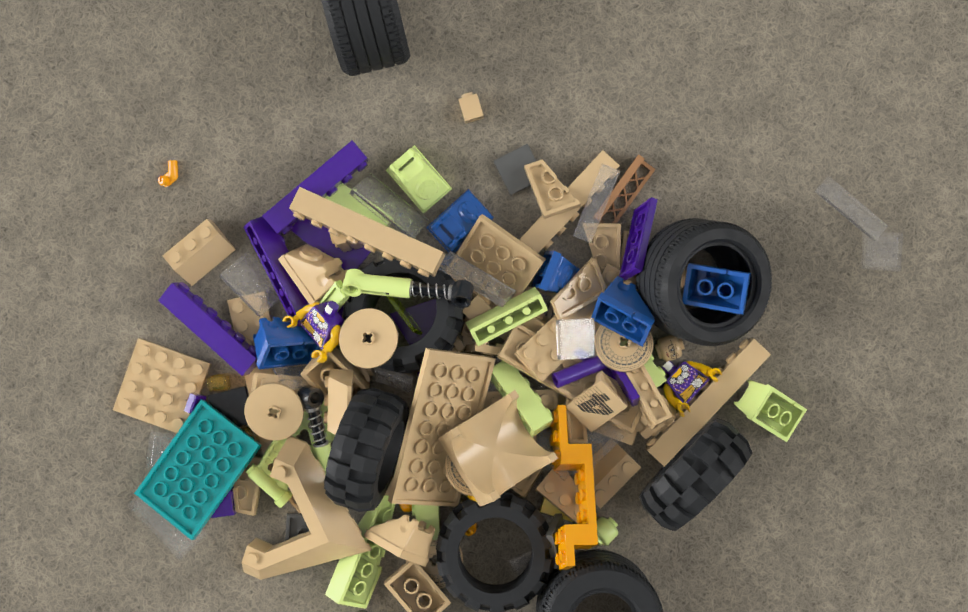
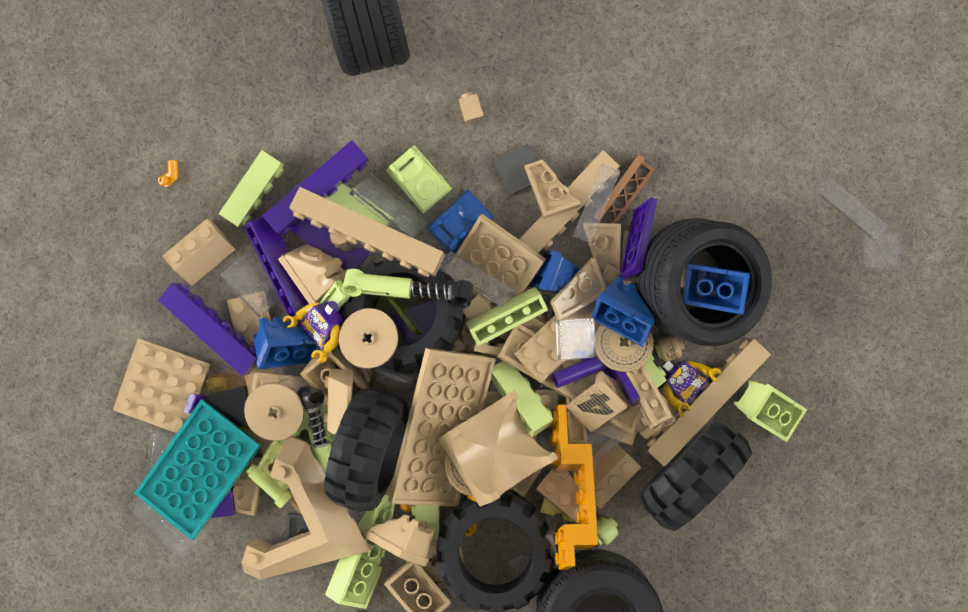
(251, 189): none -> yellowish green brick

